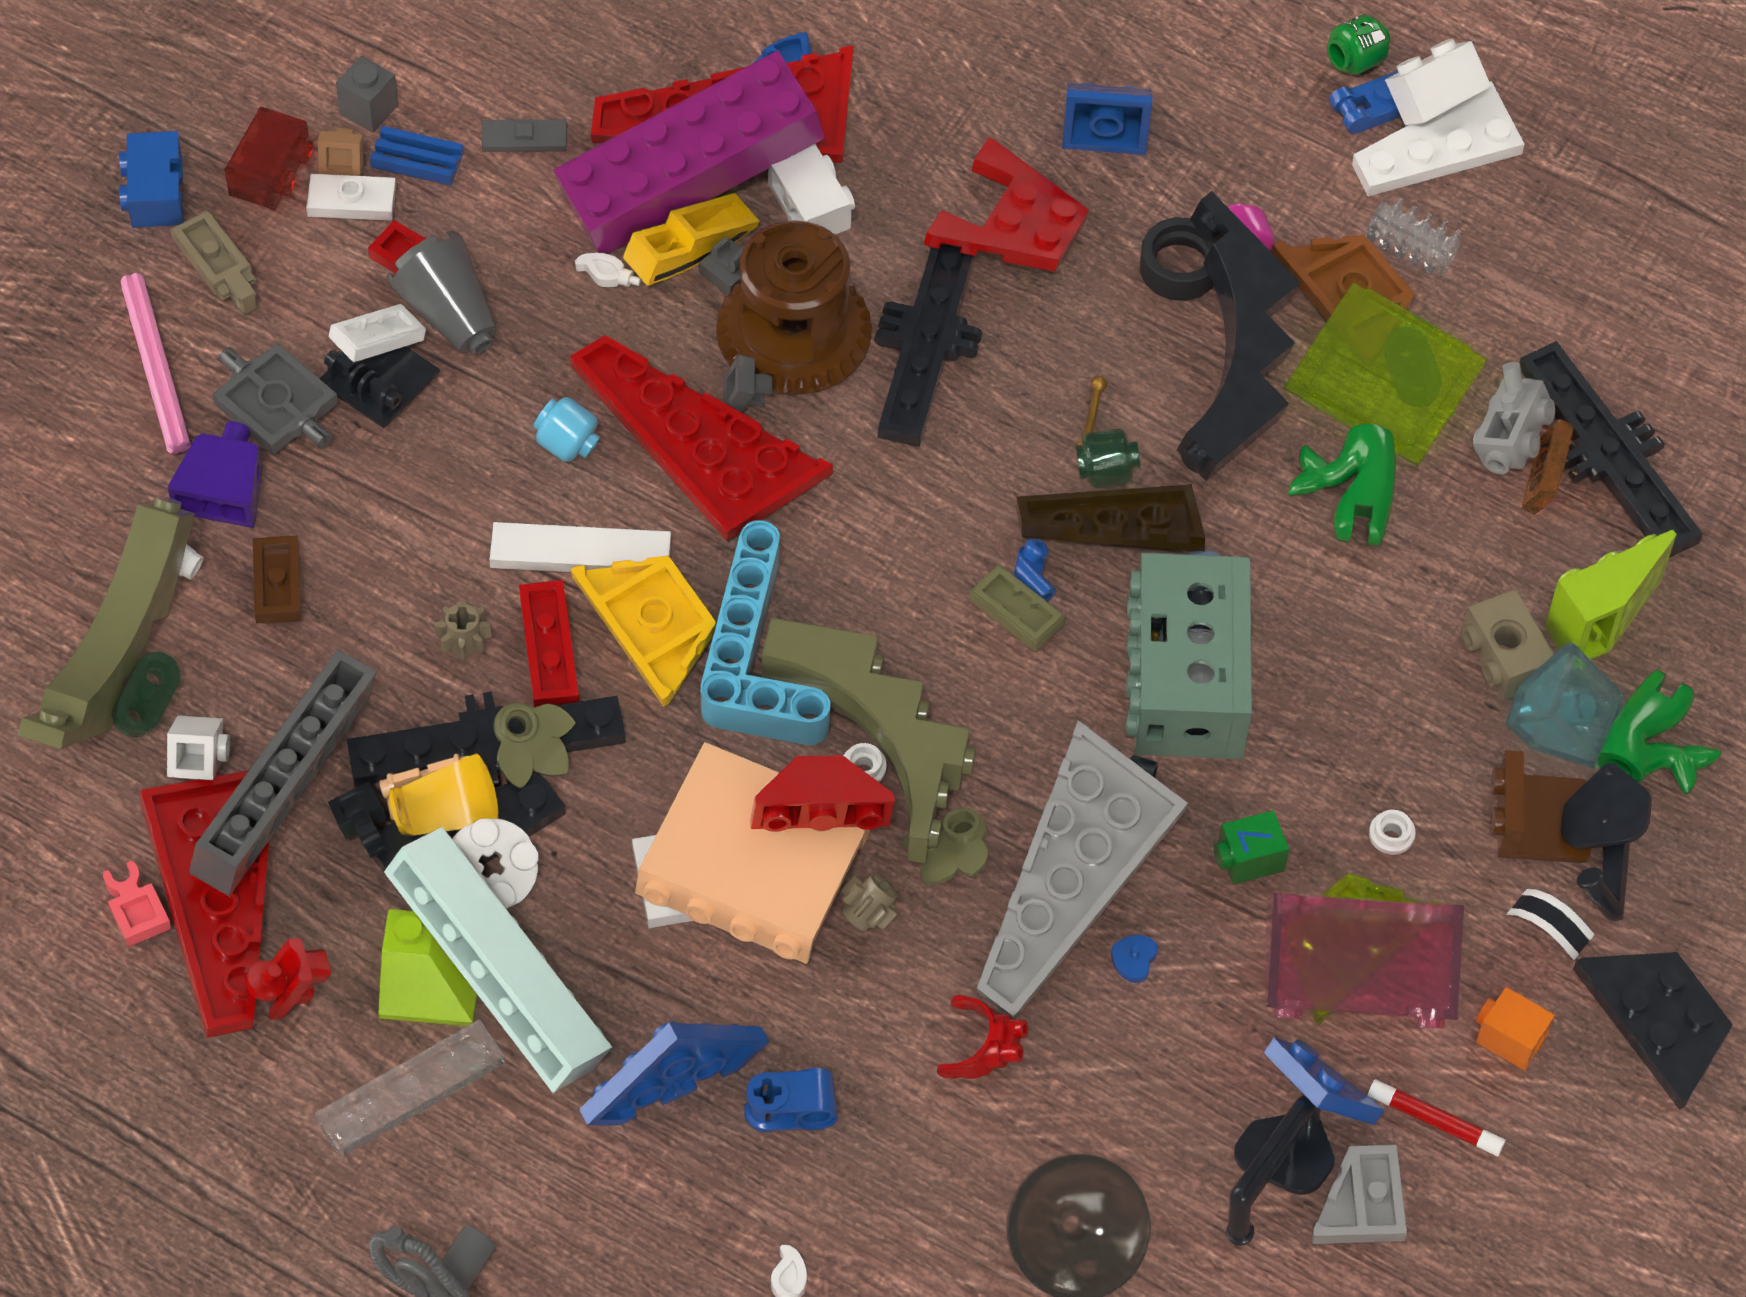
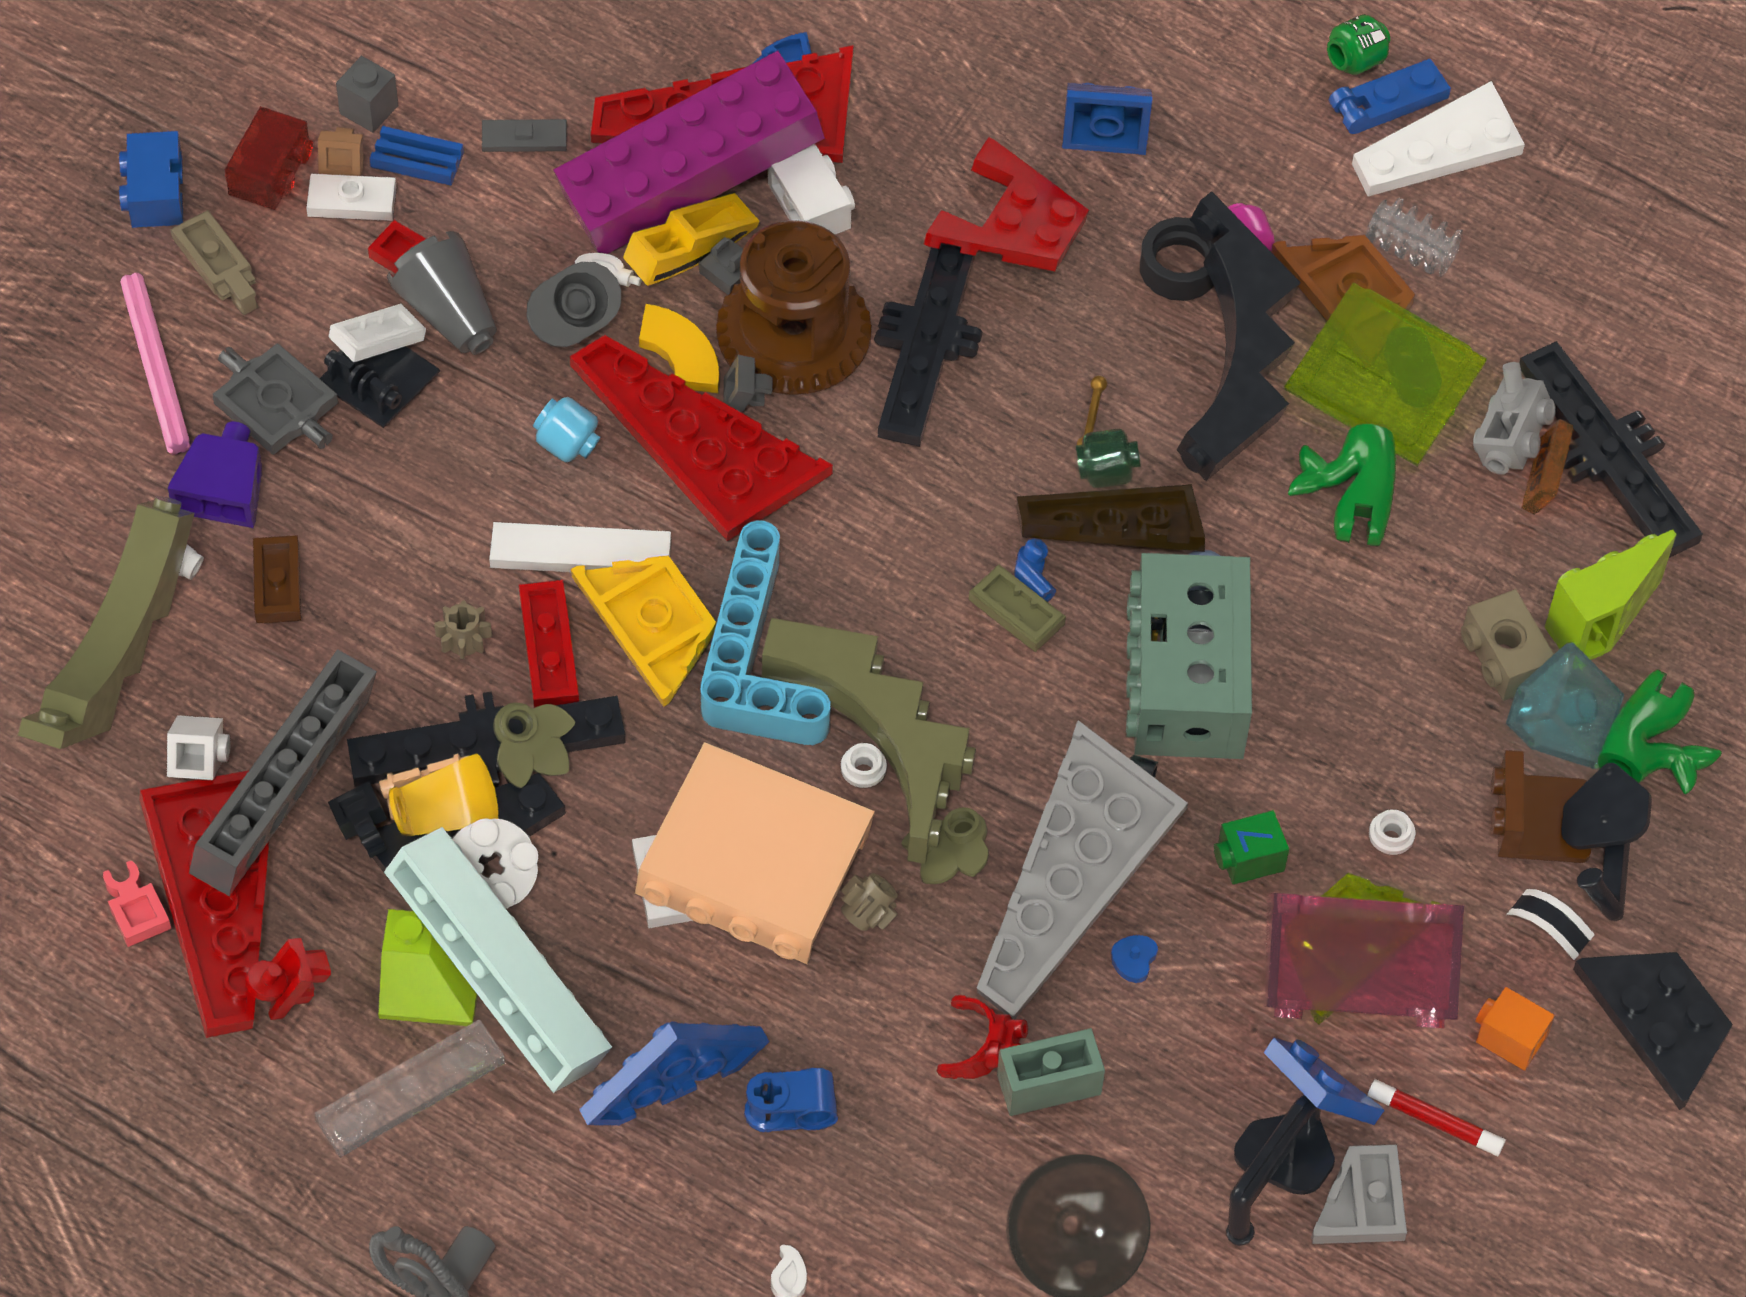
(143, 696): clear green plate -> none
(574, 304): none -> dark grey piece
(681, 346): none -> yellow tile
(822, 796): red slope -> none
(1050, 1072): none -> sand green brick
(1437, 82): white brick -> none

